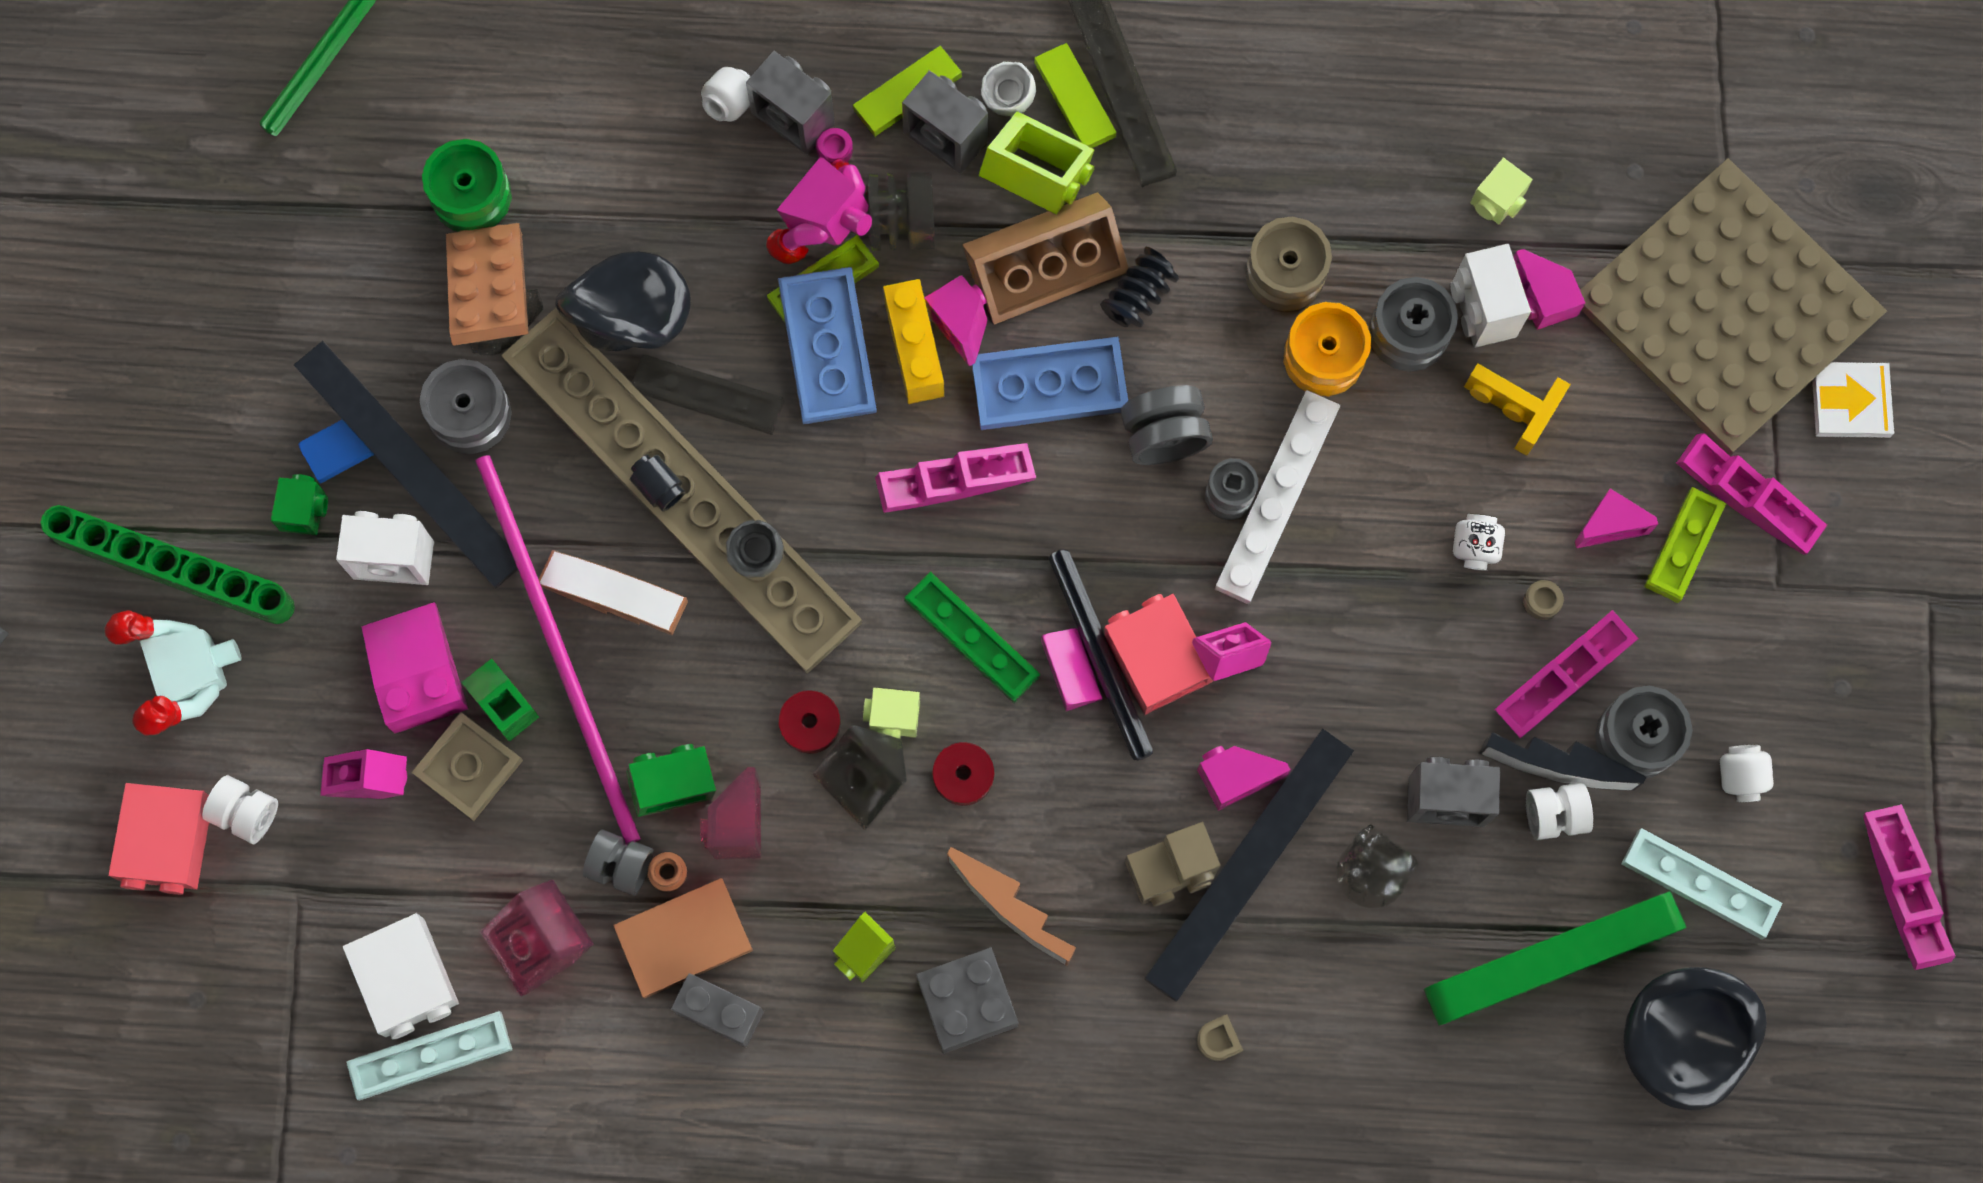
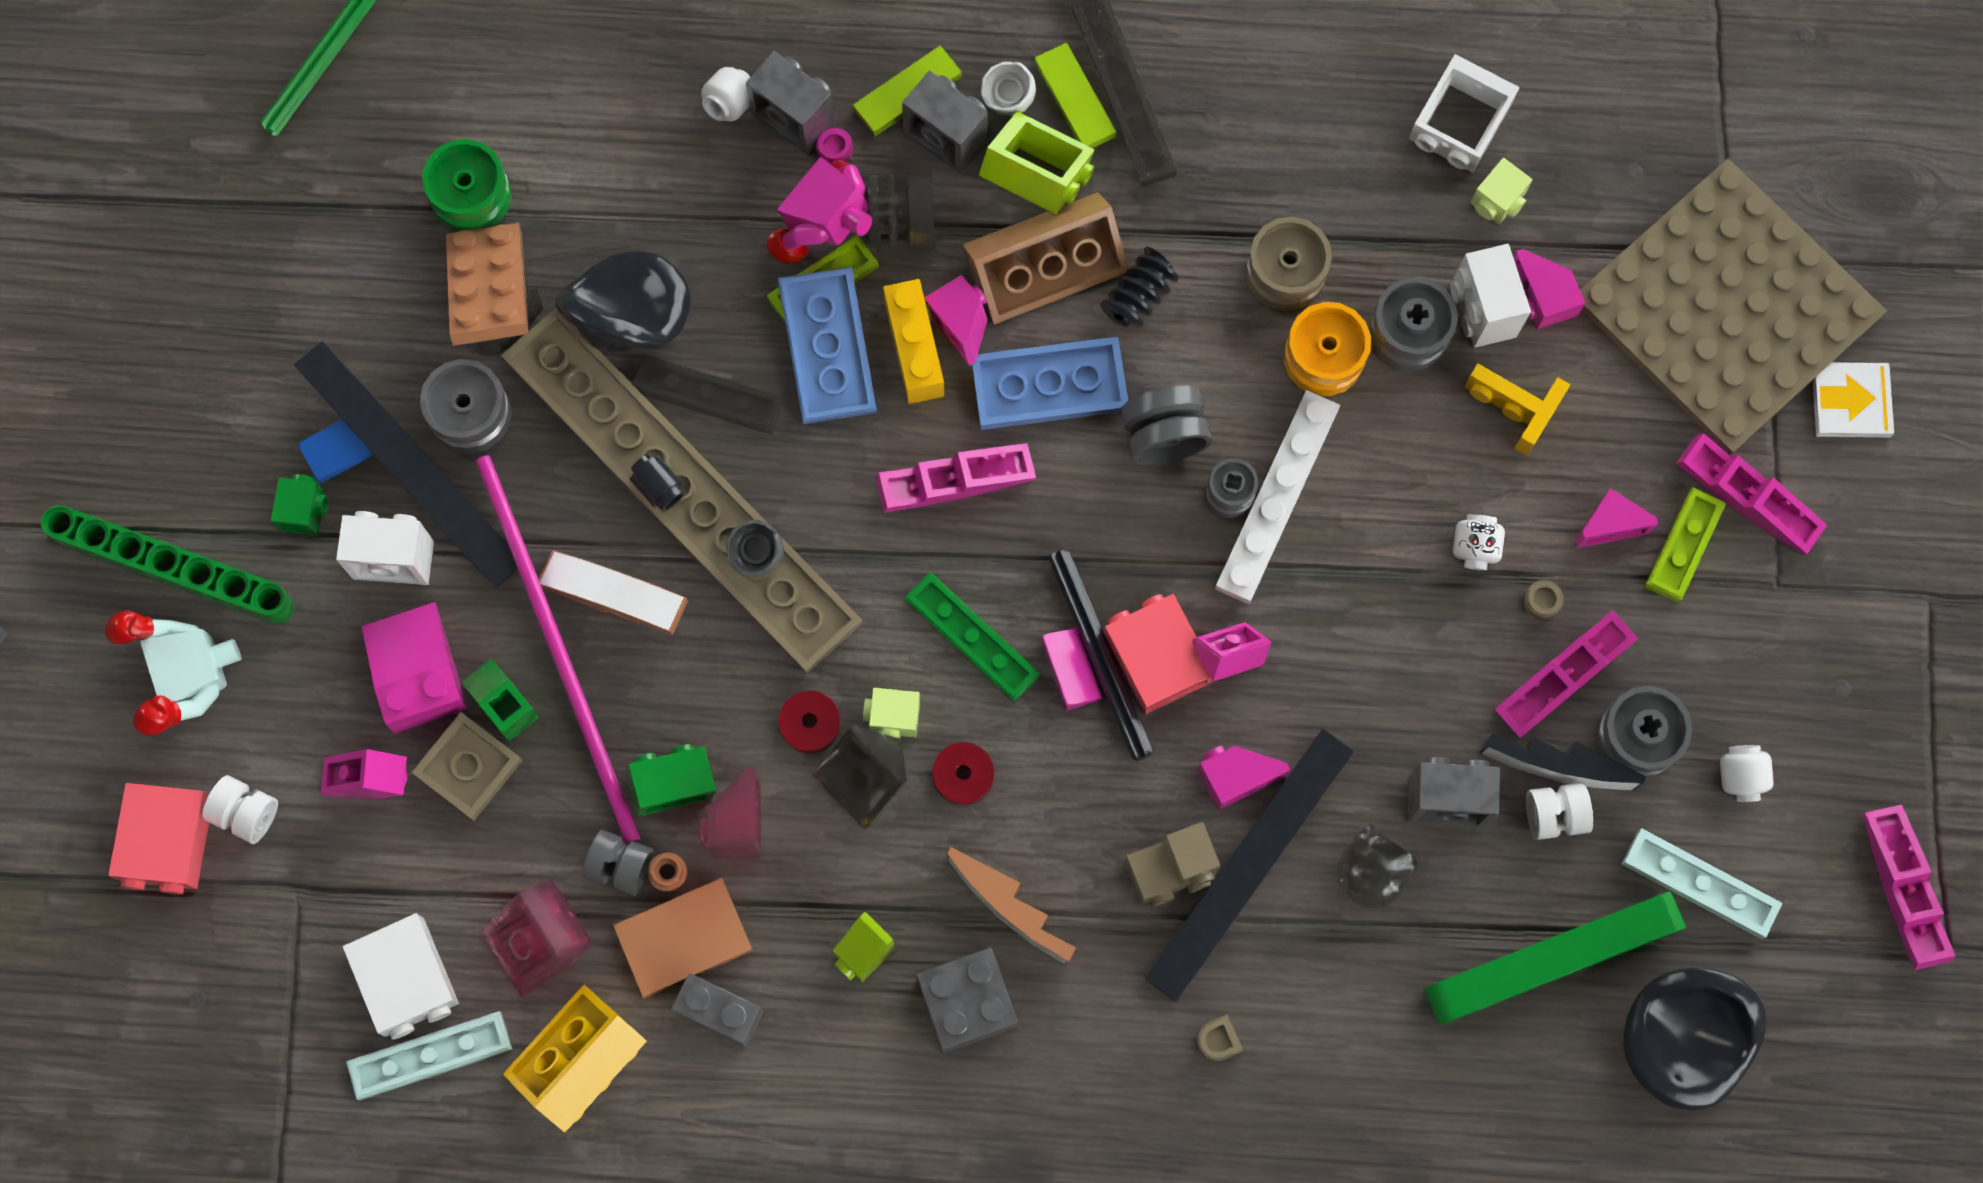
(574, 1058): none -> yellow slope
(1481, 86): none -> white window

